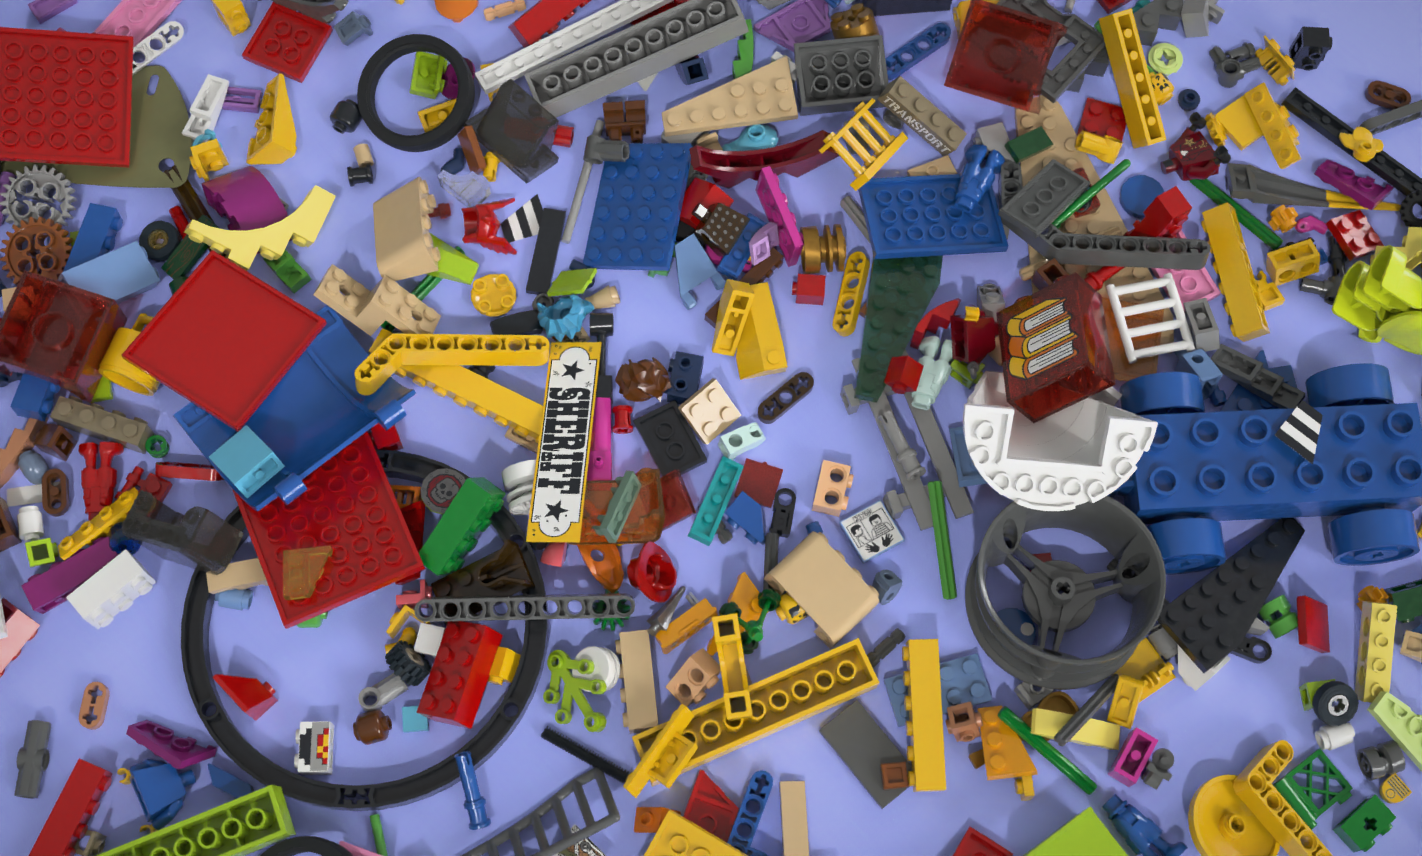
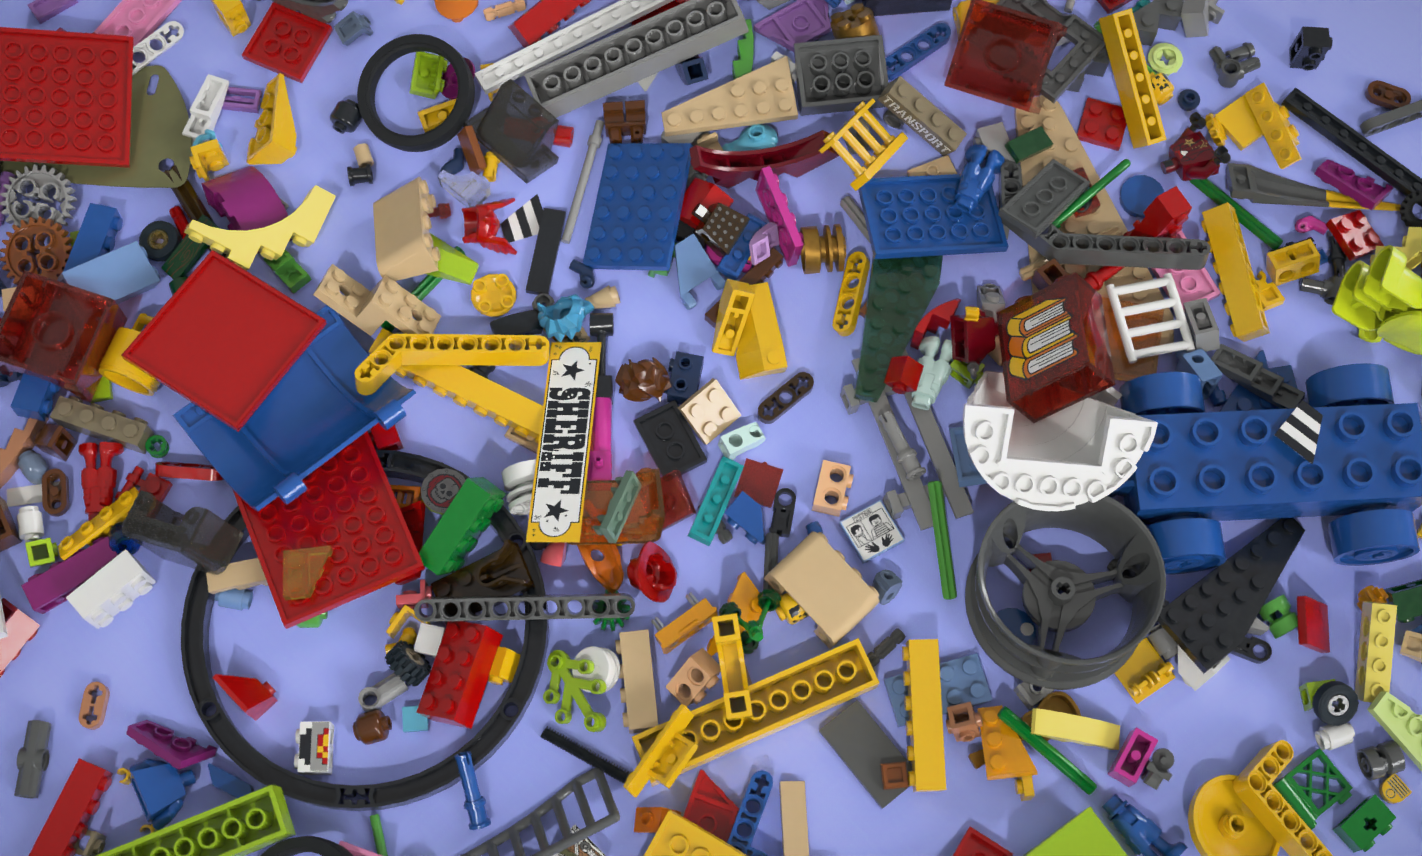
(247, 461): medium azure panel -> none
(572, 282): lime piece -> none
(600, 150): dark grey piece -> none
(622, 419): red bush -> none
(663, 616): flat silver piece -> none
(809, 289): red brick -> none
(1081, 717): dark grey axle -> none
(1104, 148): yellow piece -> none
(1125, 701): yellow plate -> none
(1283, 218): light orange gear -> none
(1284, 63): yellow hinge -> none
(1362, 143): yellow plate -> none

